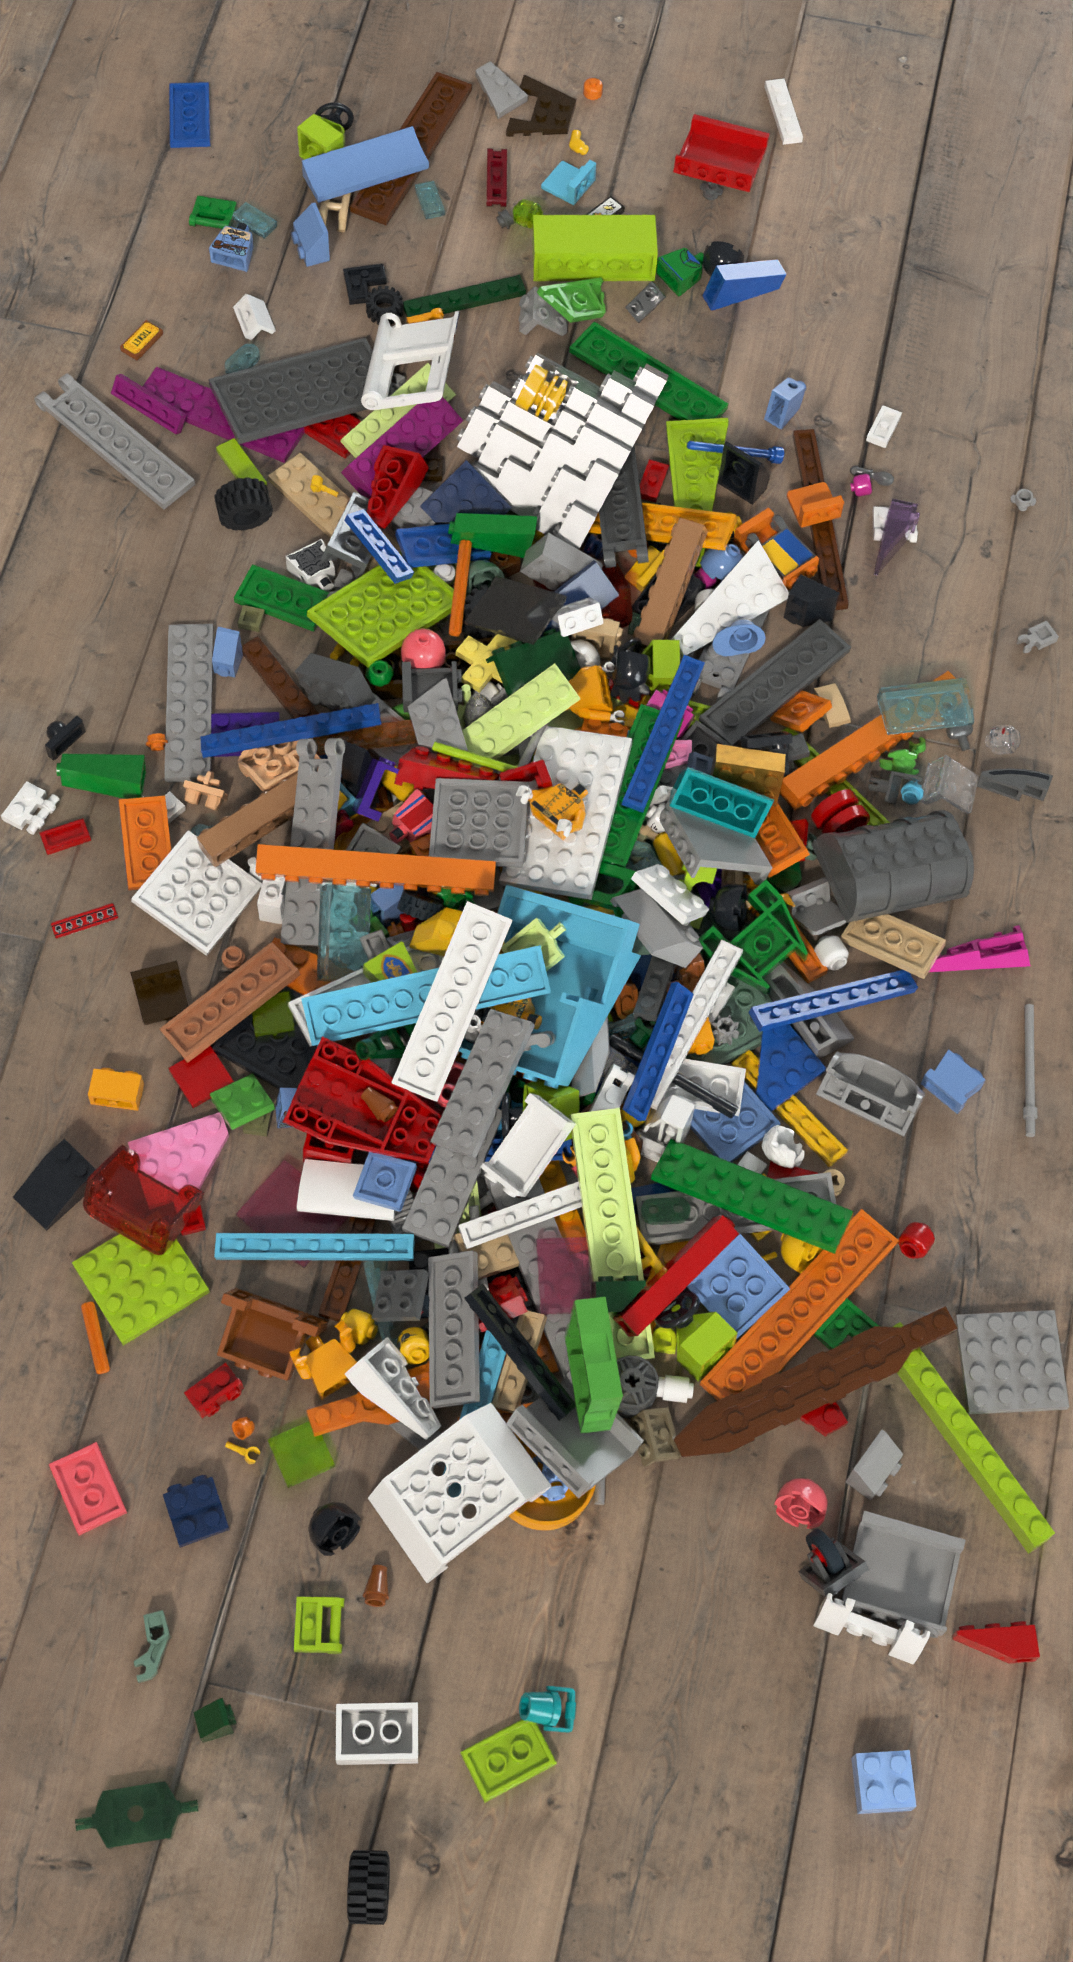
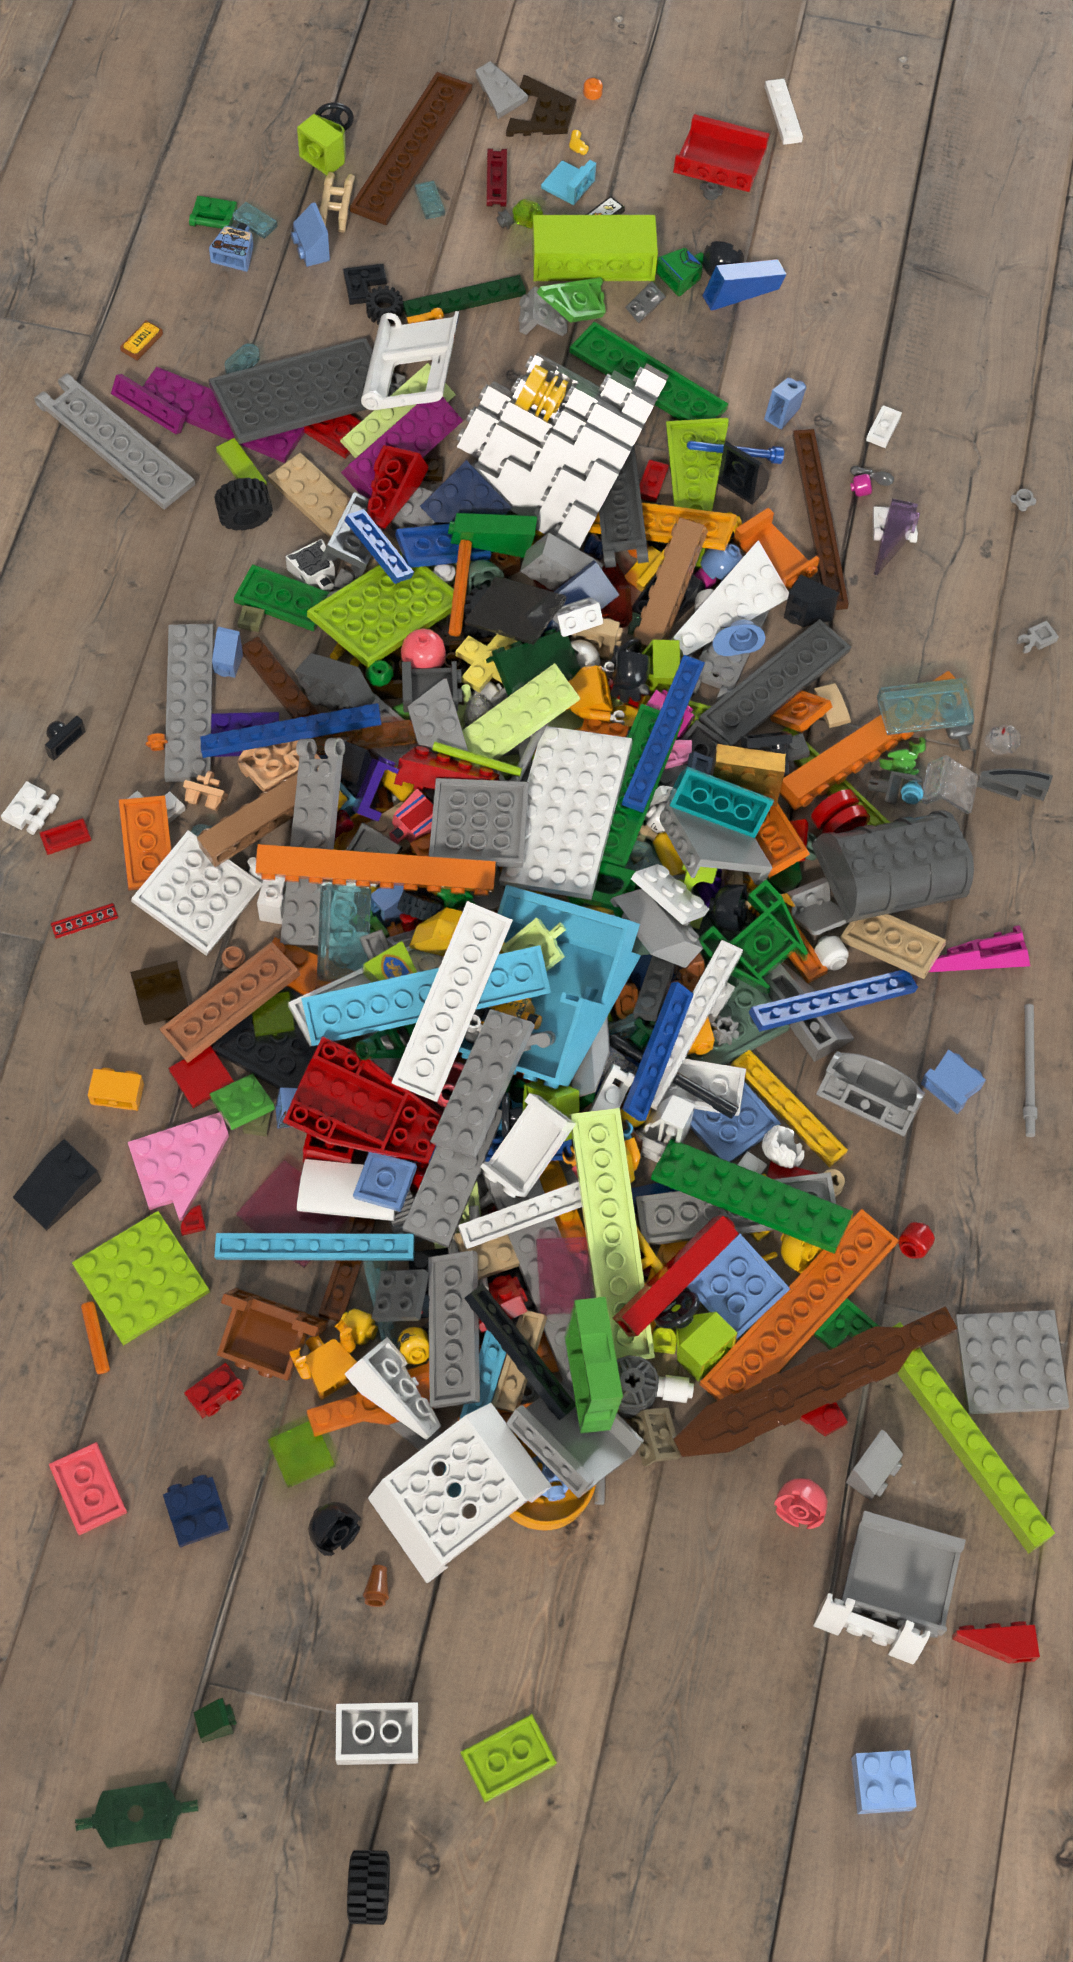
(104, 773): green slope -> none
(137, 1203): clear red windscreen -> none
(157, 1648): sand green piece -> none
(189, 115): blue tile -> none
(243, 1427): orange hinge -> none
(243, 1451): yellow hand -> none
(253, 316): white panel -> none
(309, 1625): lime plate -> none
(317, 486): yellow hand -> none
(364, 164): medium blue arch -> none
(380, 1105): dark orange cone -> none
(532, 771): red bracket -> none
(546, 1708): teal piece -> none
(557, 807): light orange torso -> none
(617, 1293): dark green slope -> none
(666, 1211): clear green plate -> none
(784, 548): flag -> none
(784, 1066): blue plate -> none
(815, 504): orange bracket -> none
(830, 1564): dark grey plate -> none

